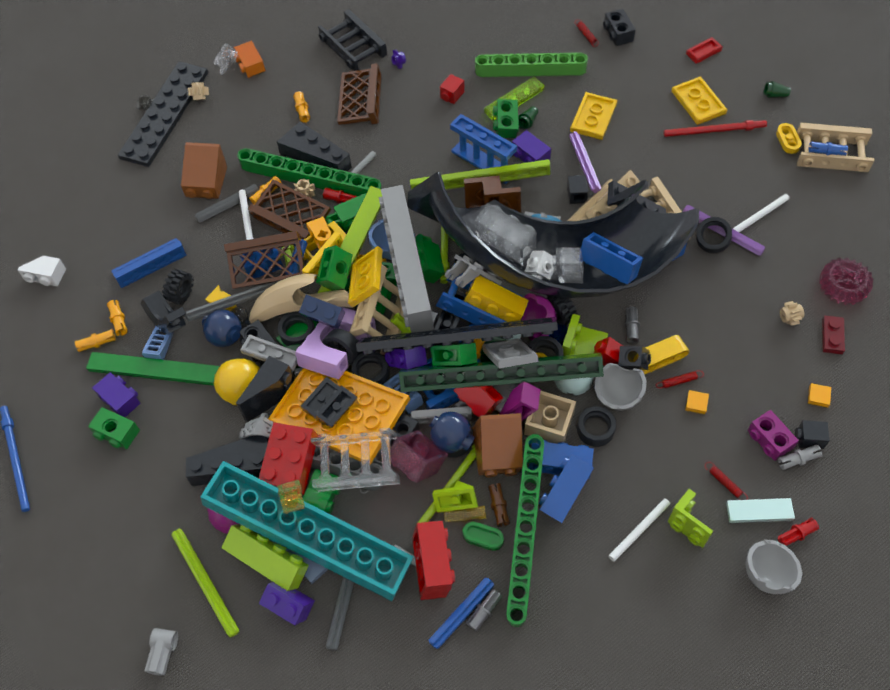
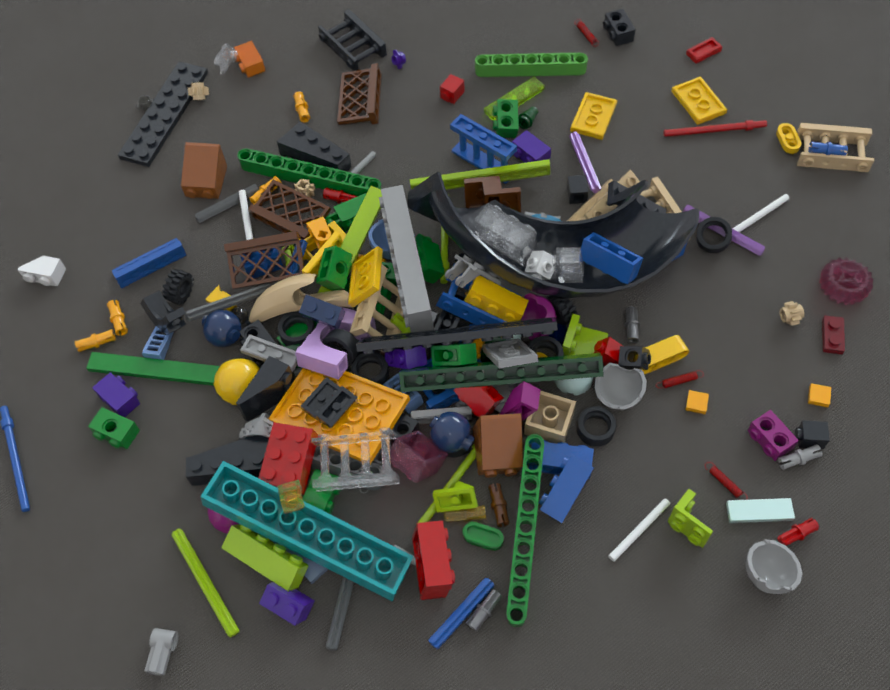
(775, 89): dark green cone -> none

